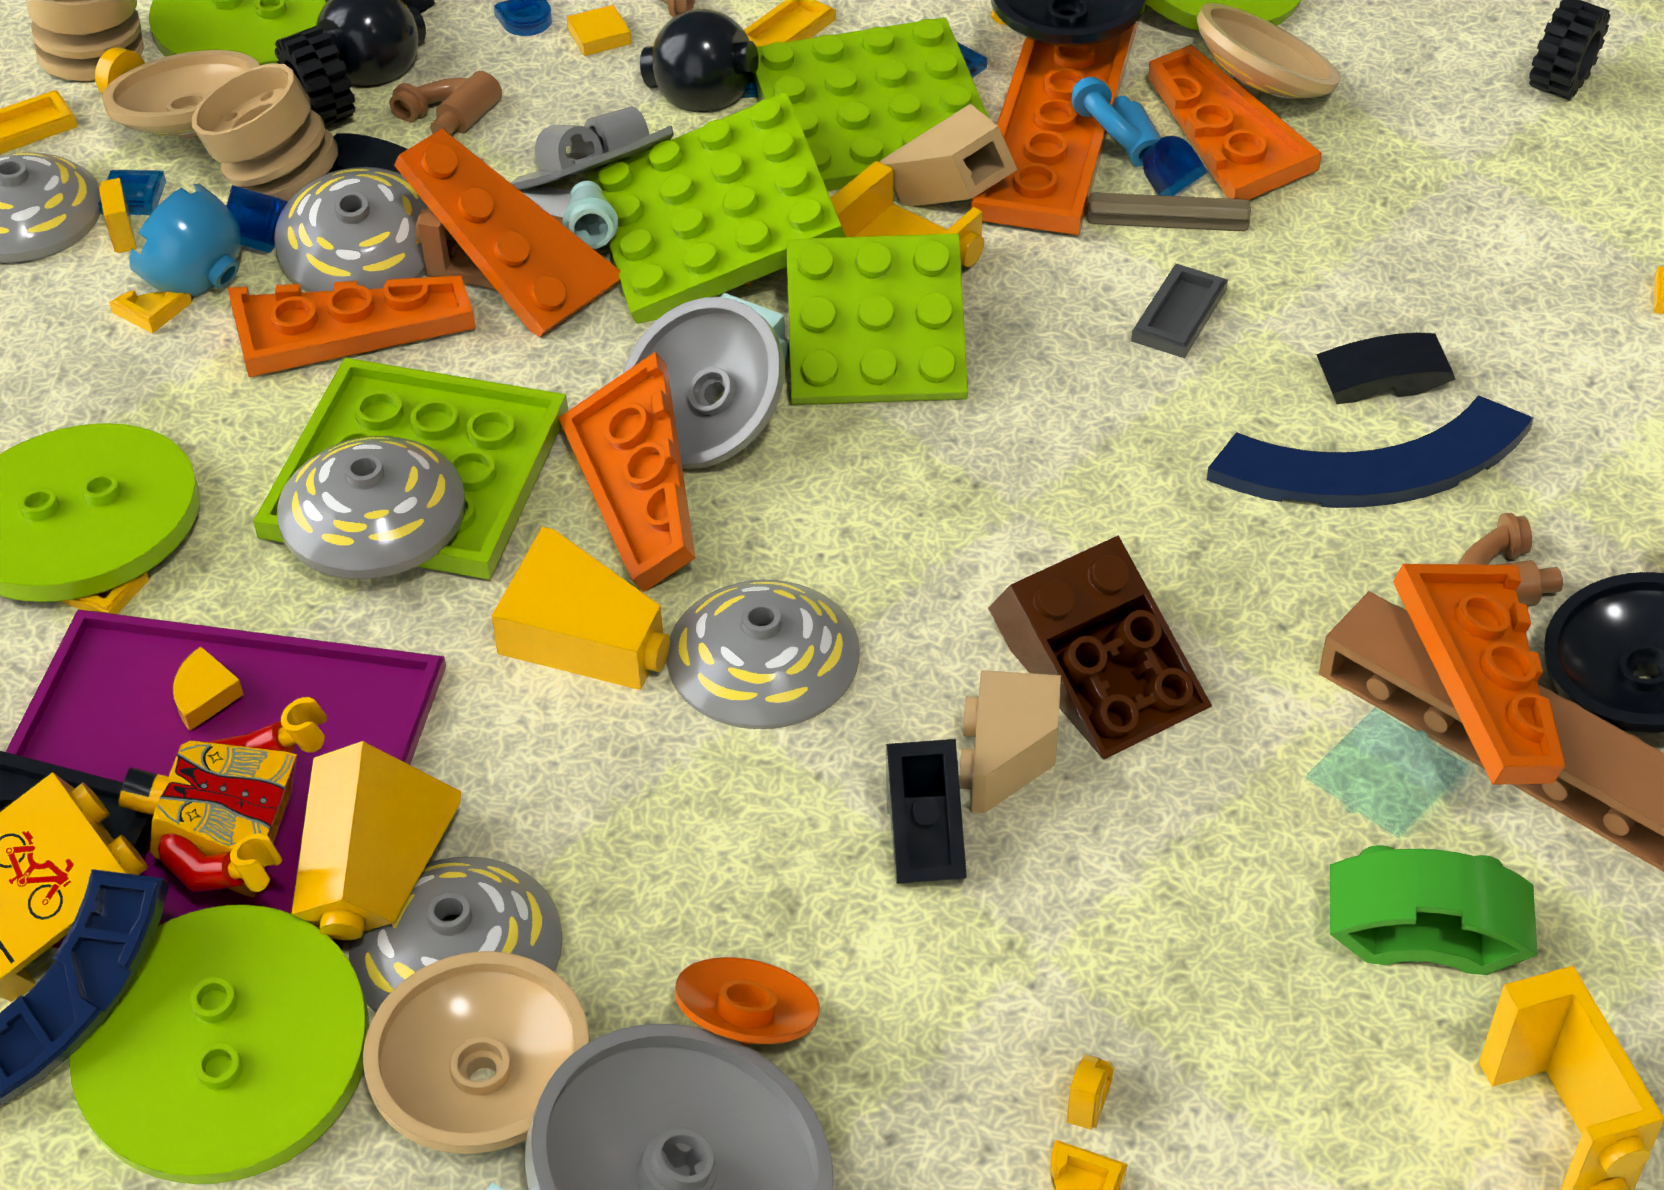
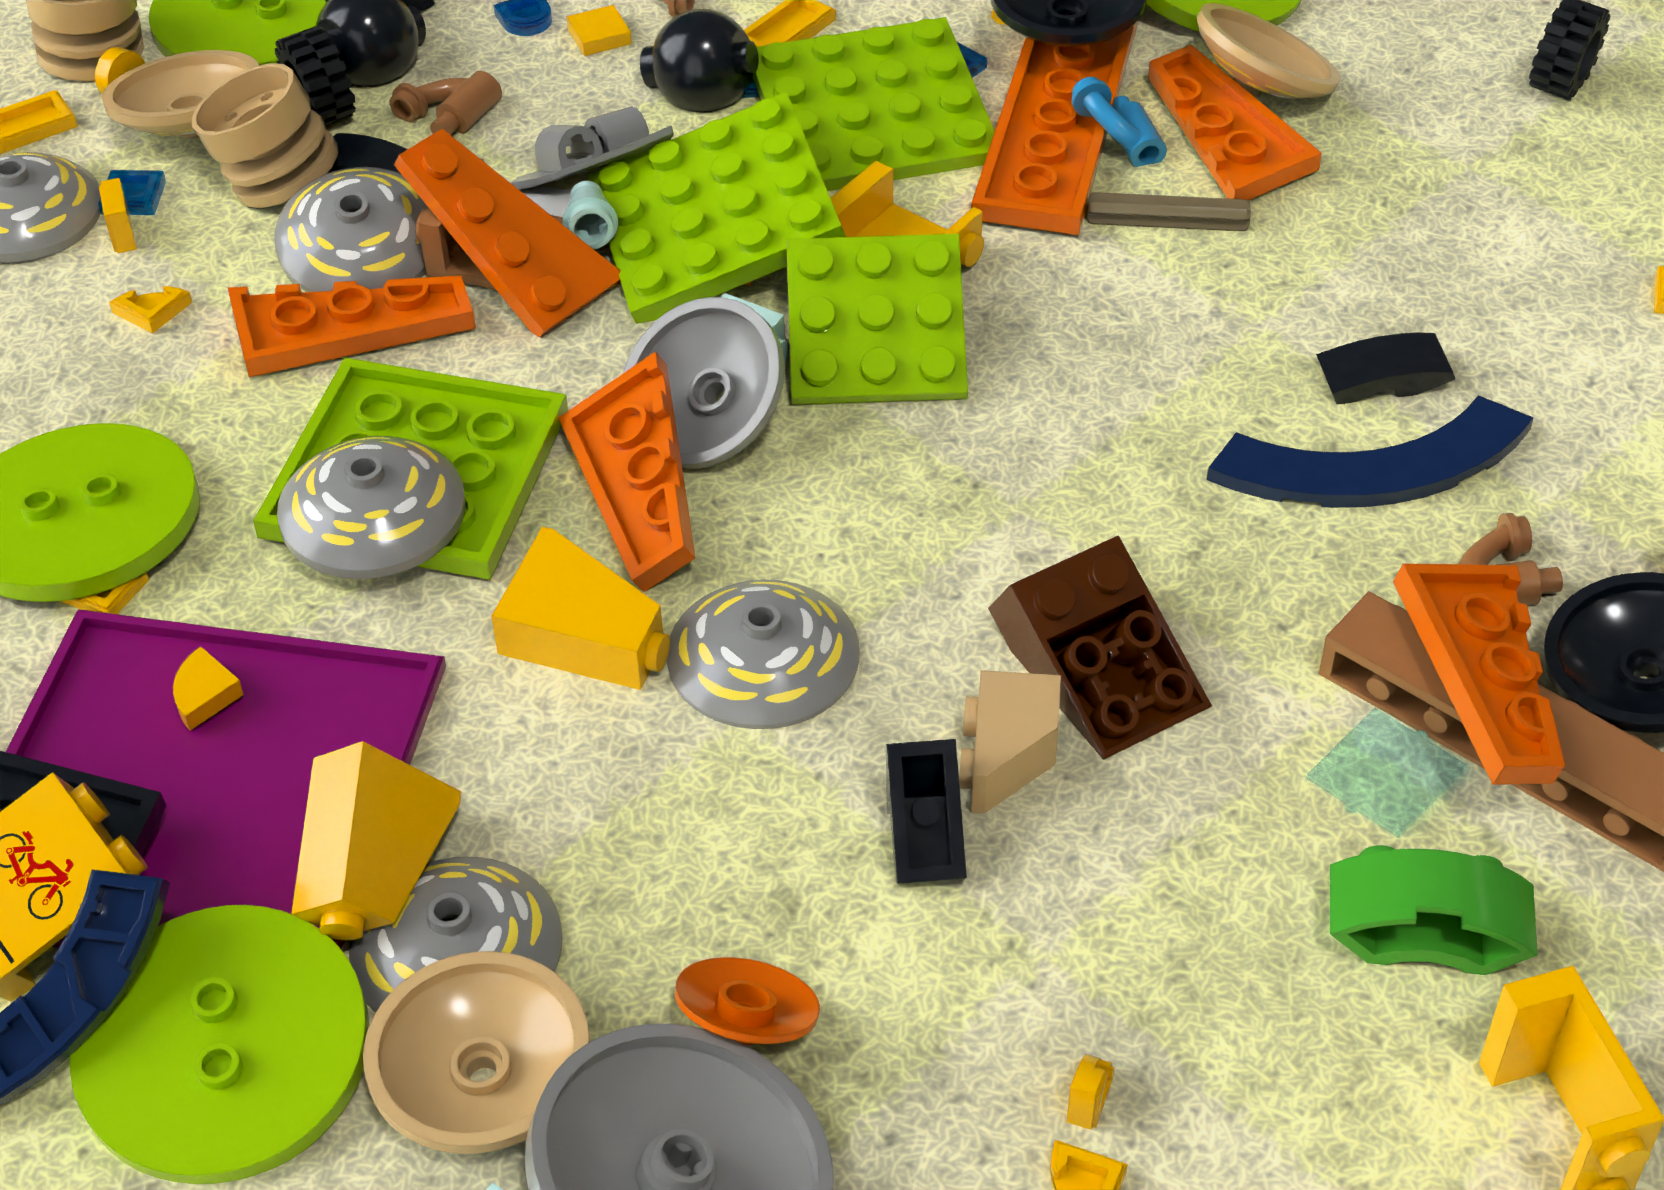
(189, 244): dark azure cylinder -> none
(225, 802): torso -> none
(256, 216): clear blue tile -> none
(951, 160): tan slope -> none
(1172, 165): clear blue tile -> none
(1179, 310): dark grey tile -> none

